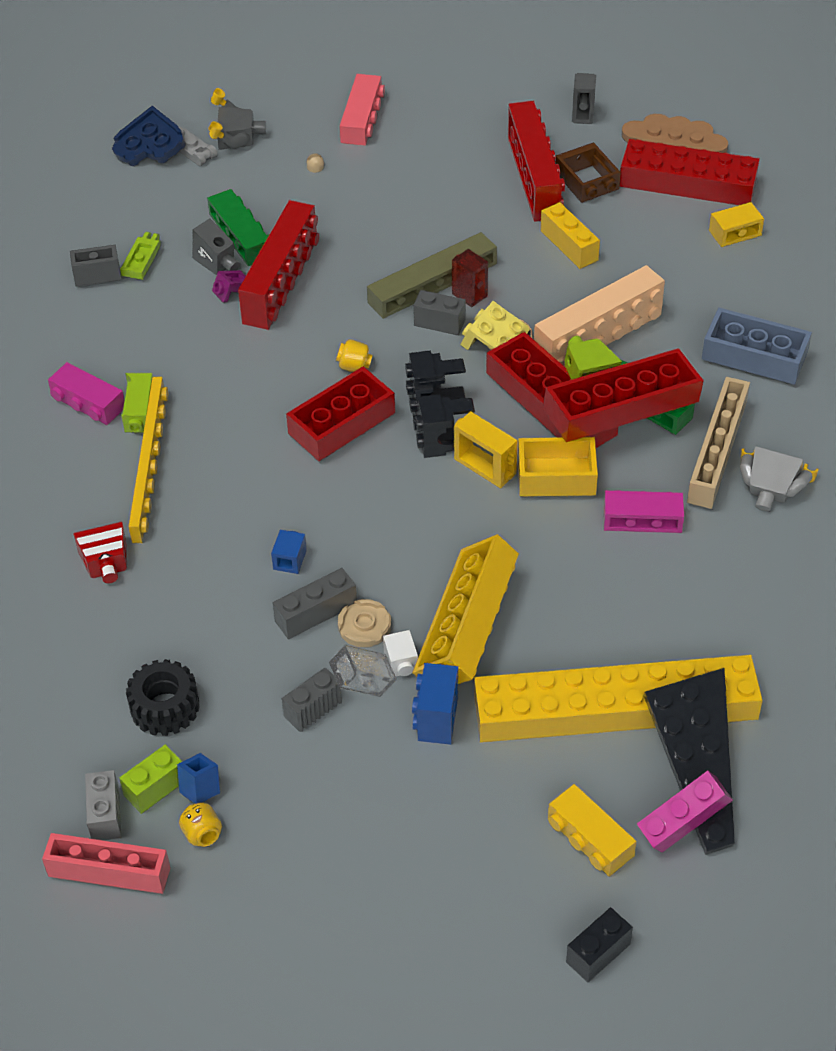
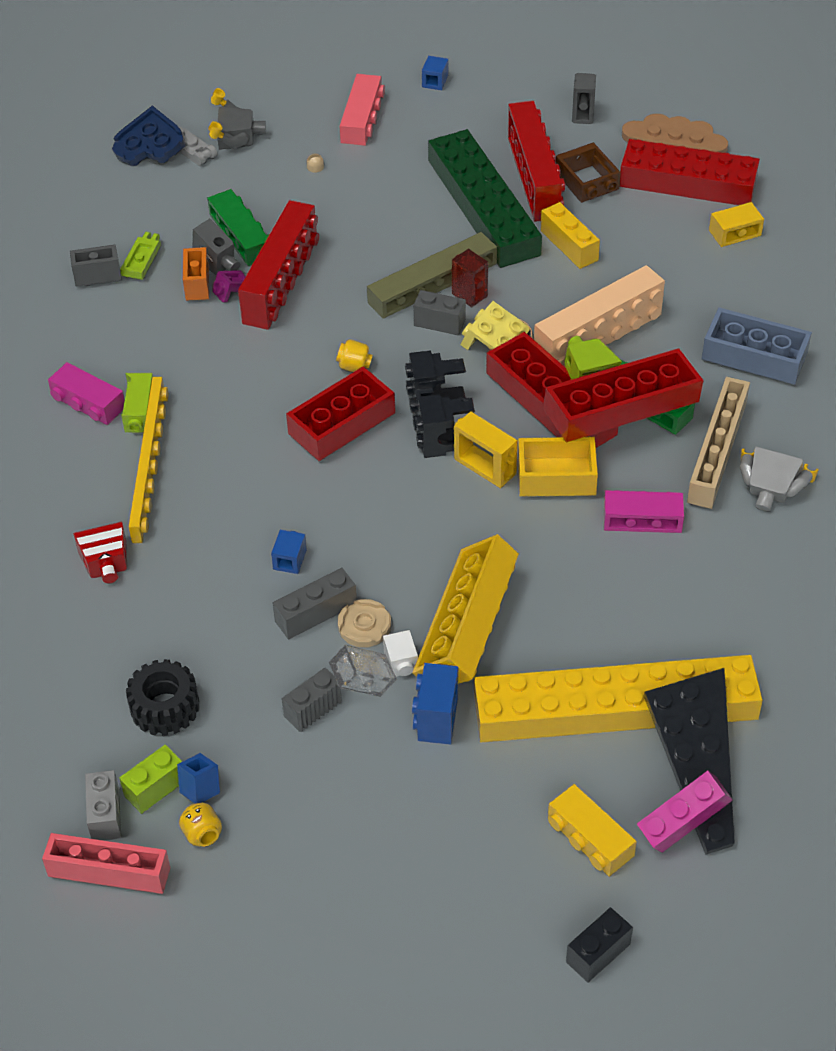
(195, 273): none -> orange brick
(435, 72): none -> blue brick
(484, 197): none -> dark green brick

